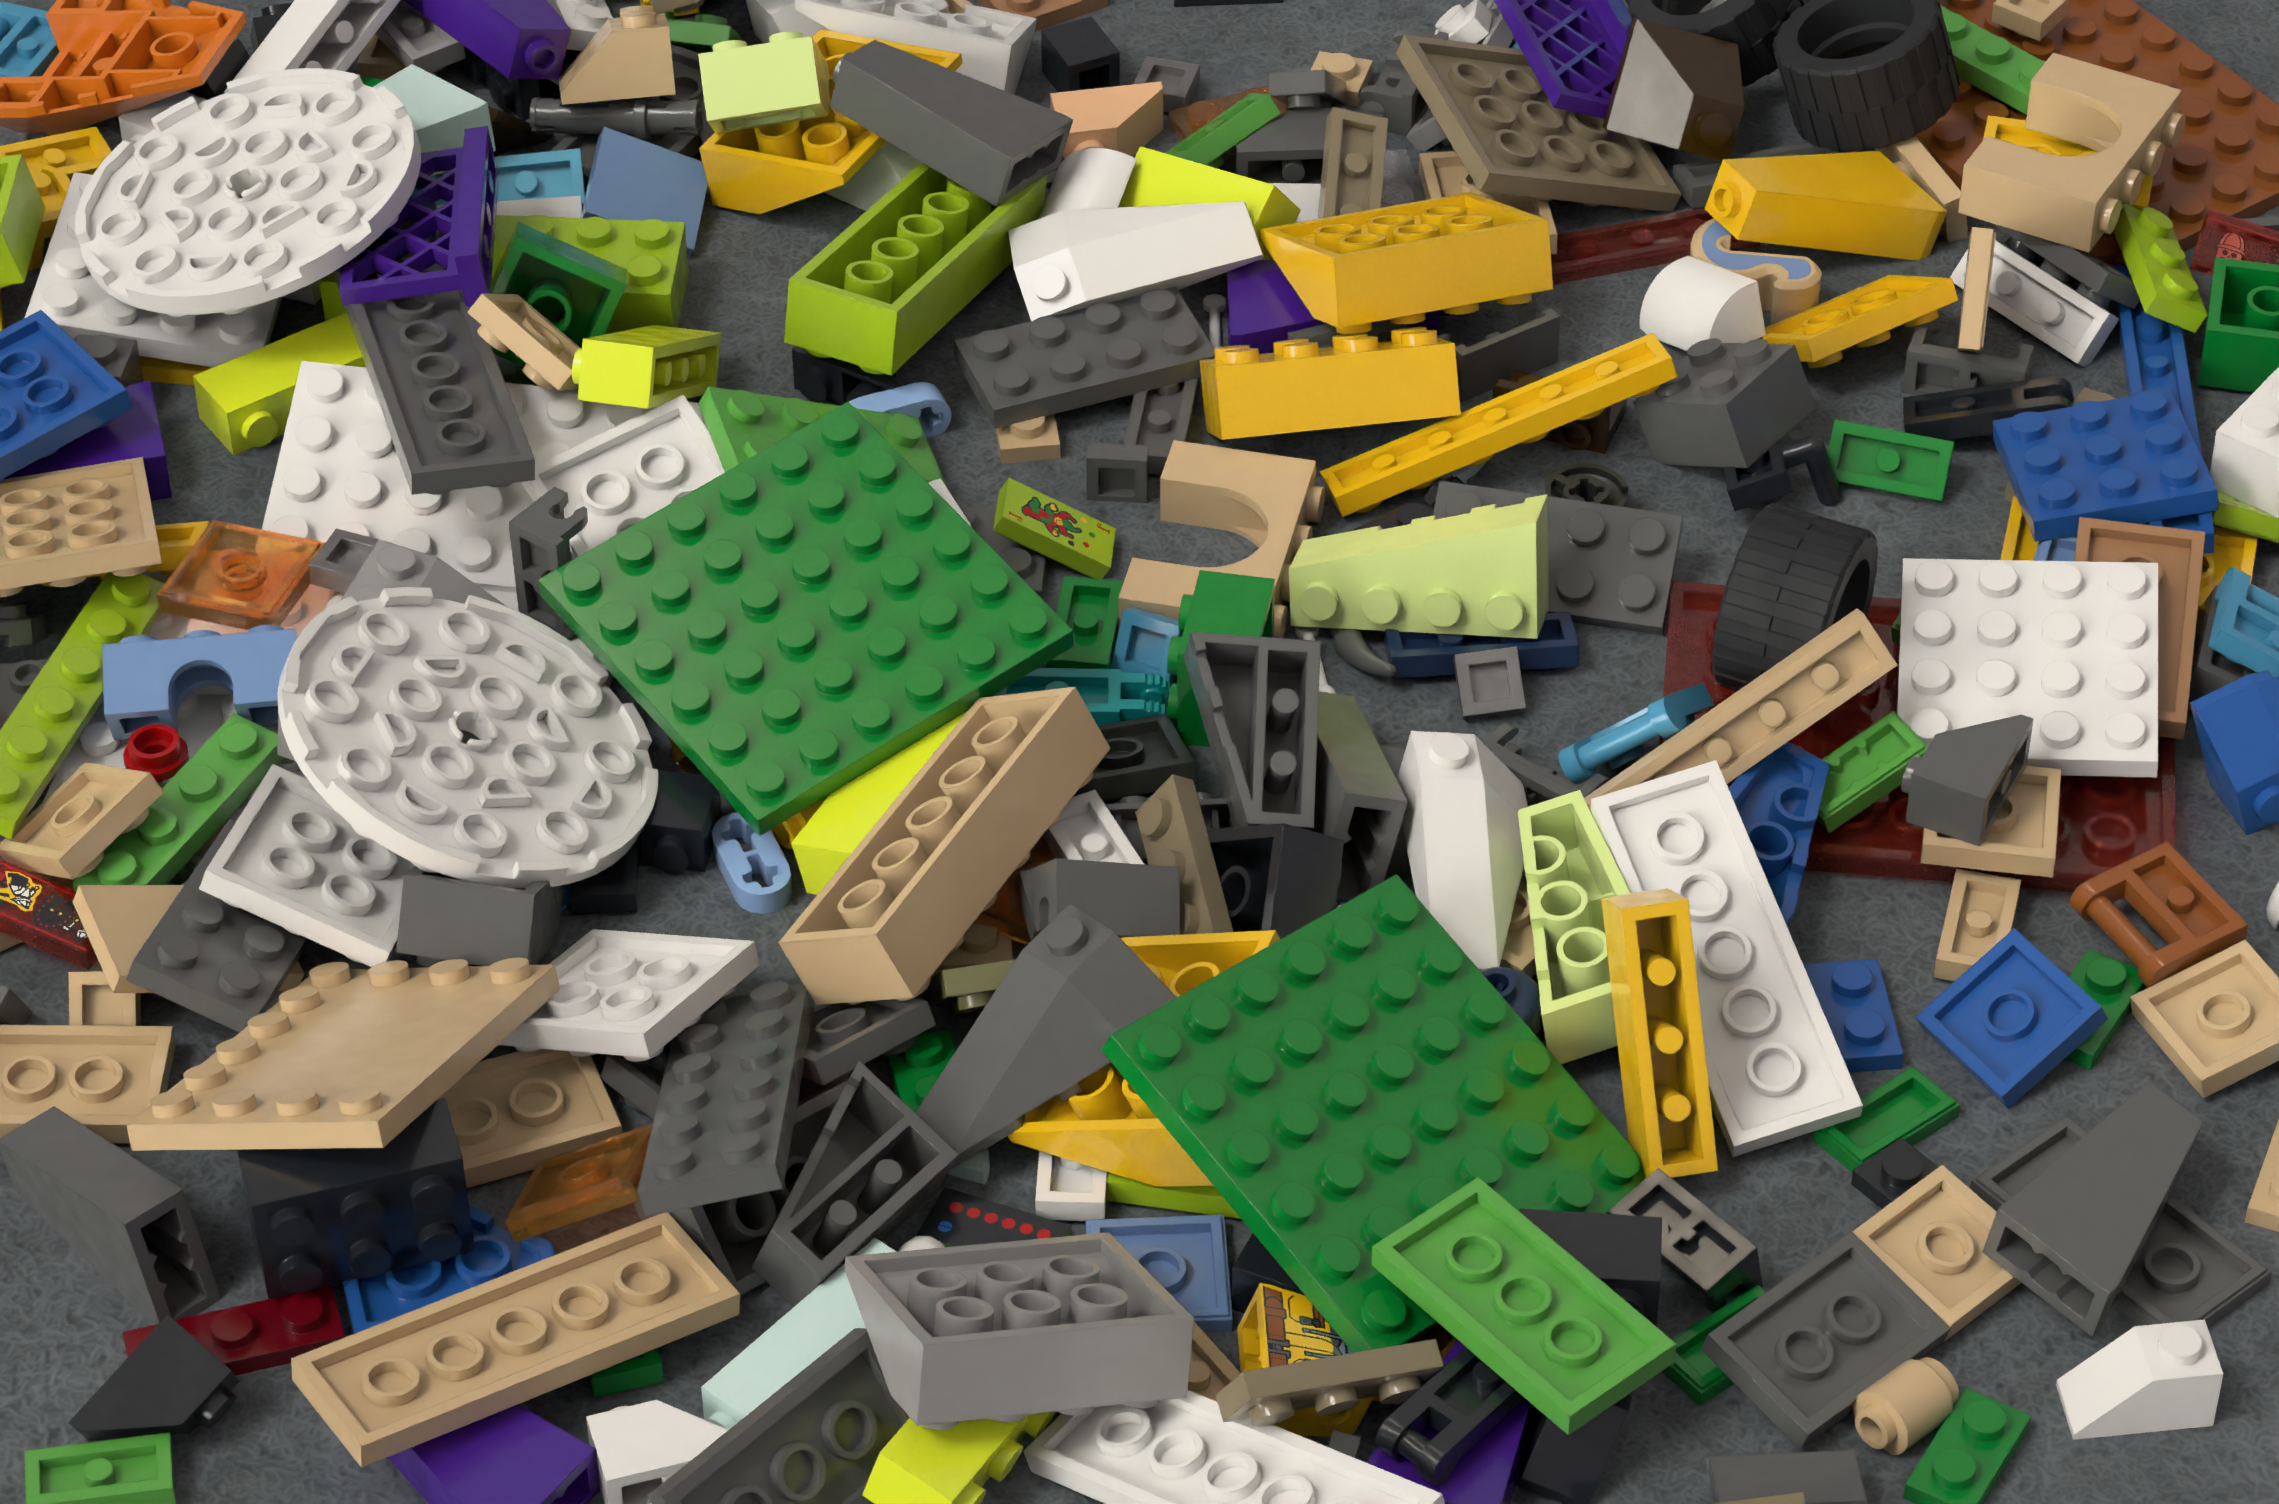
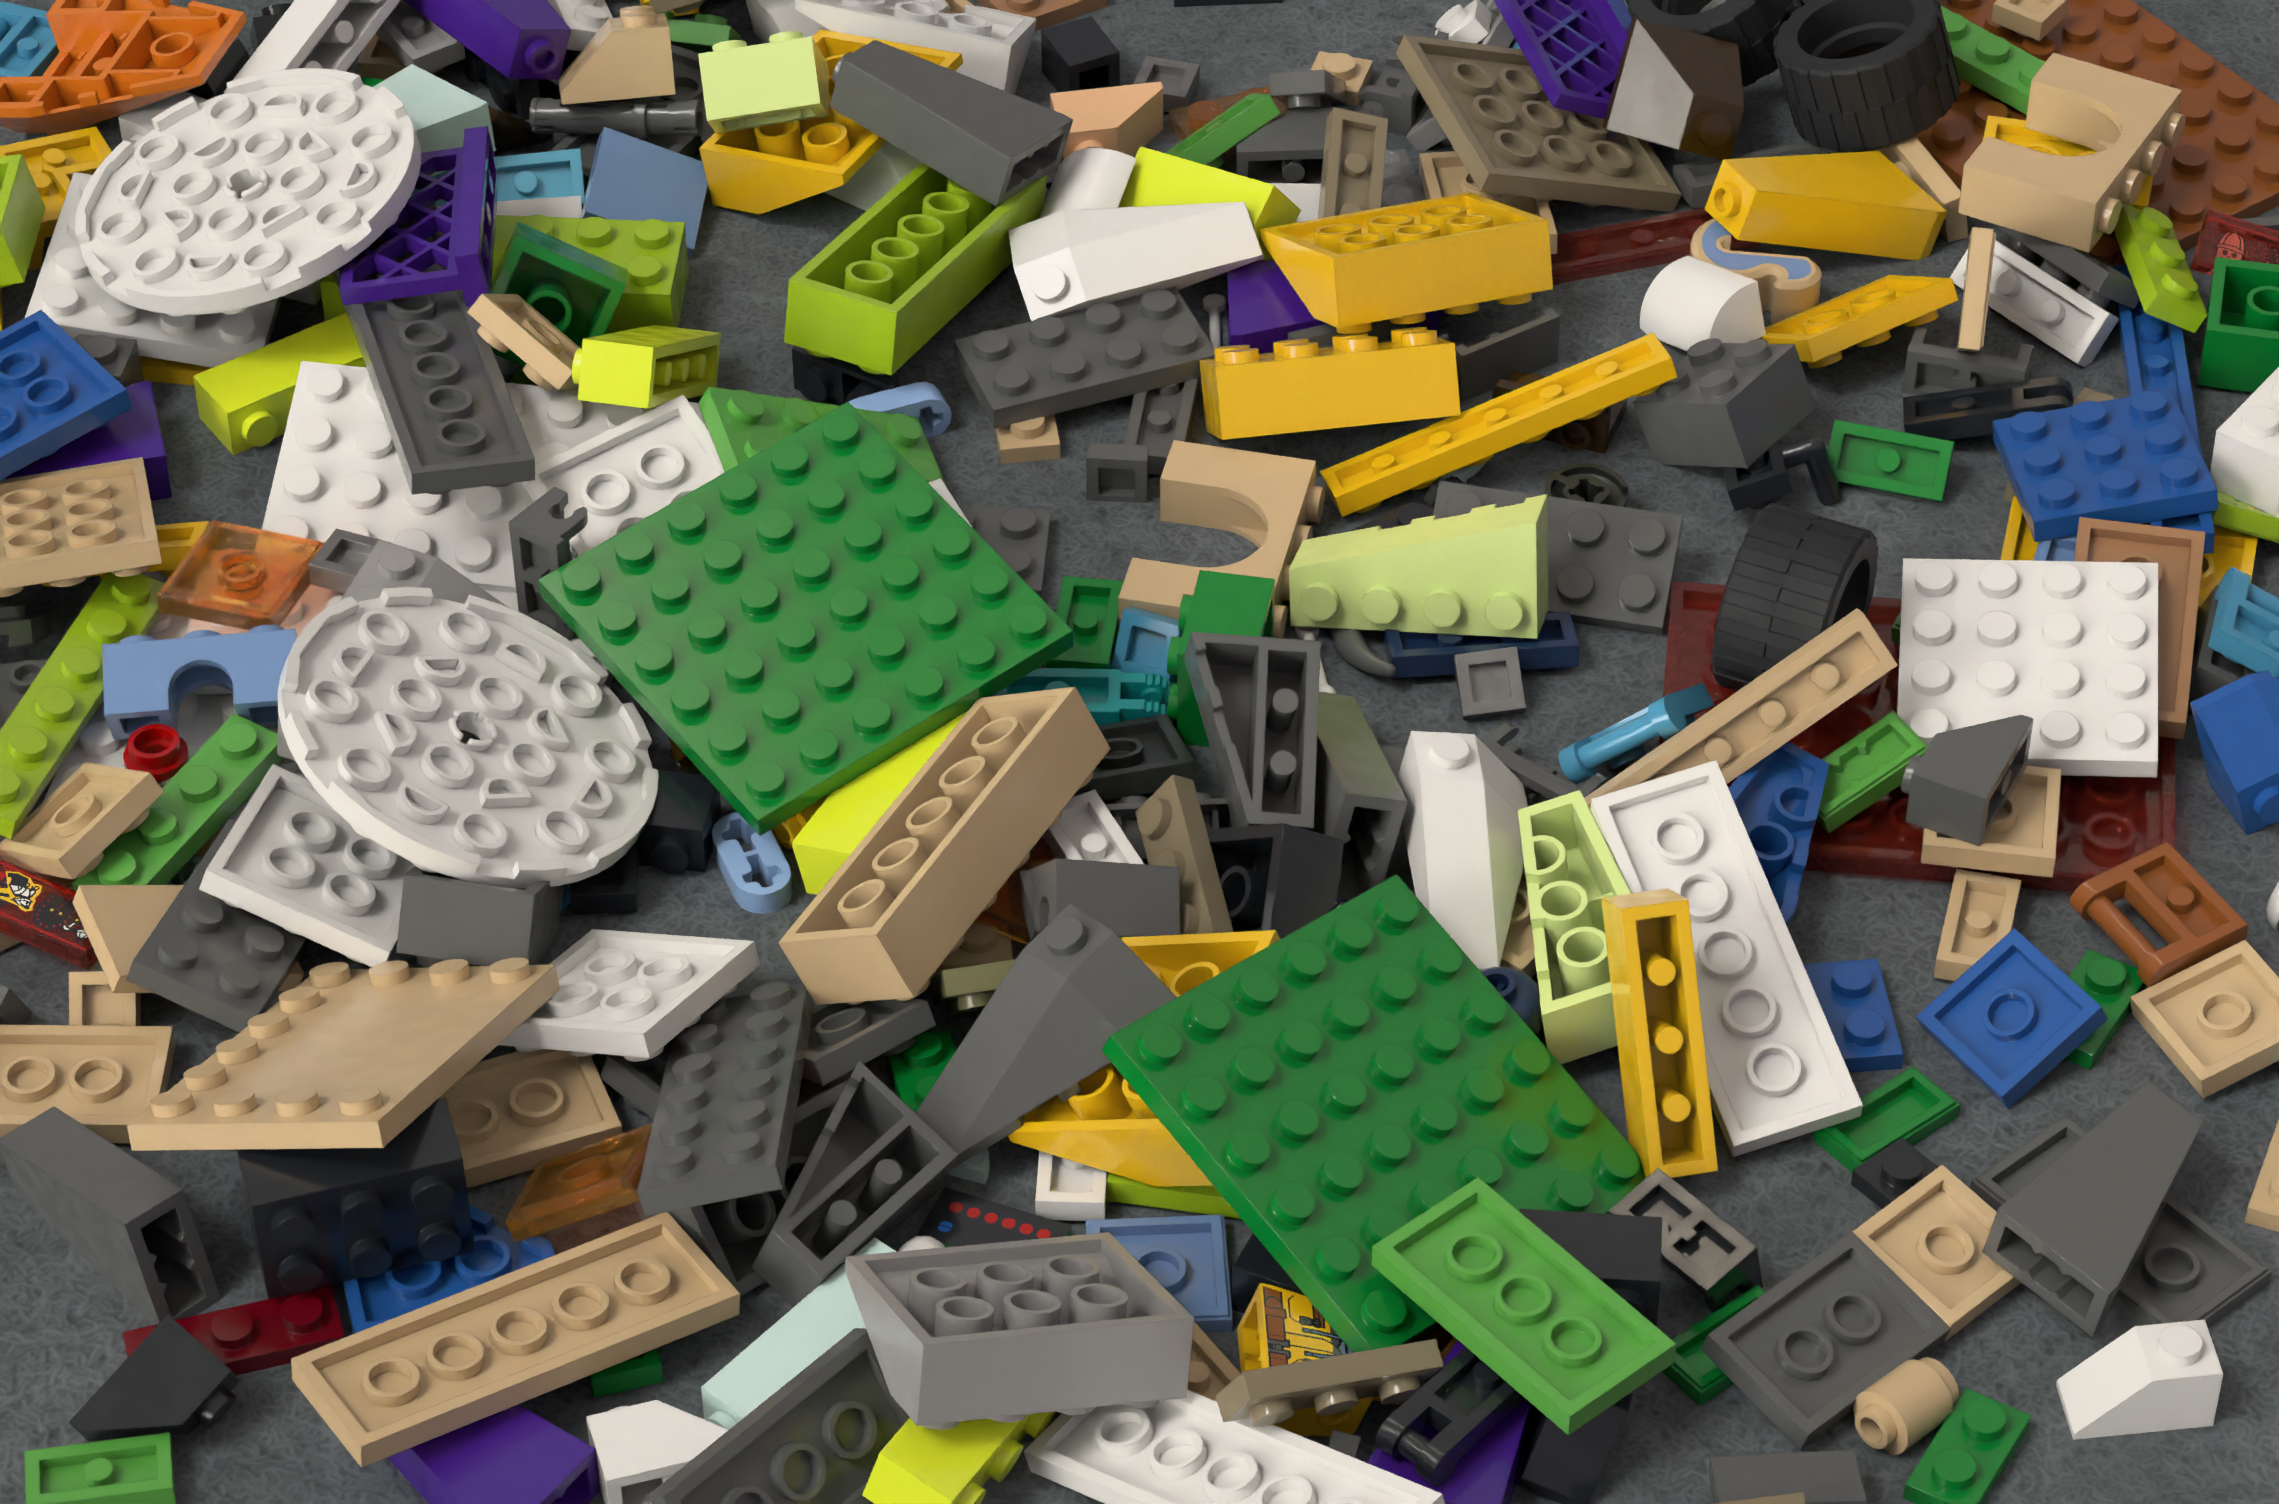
(1054, 529): lime tile -> none

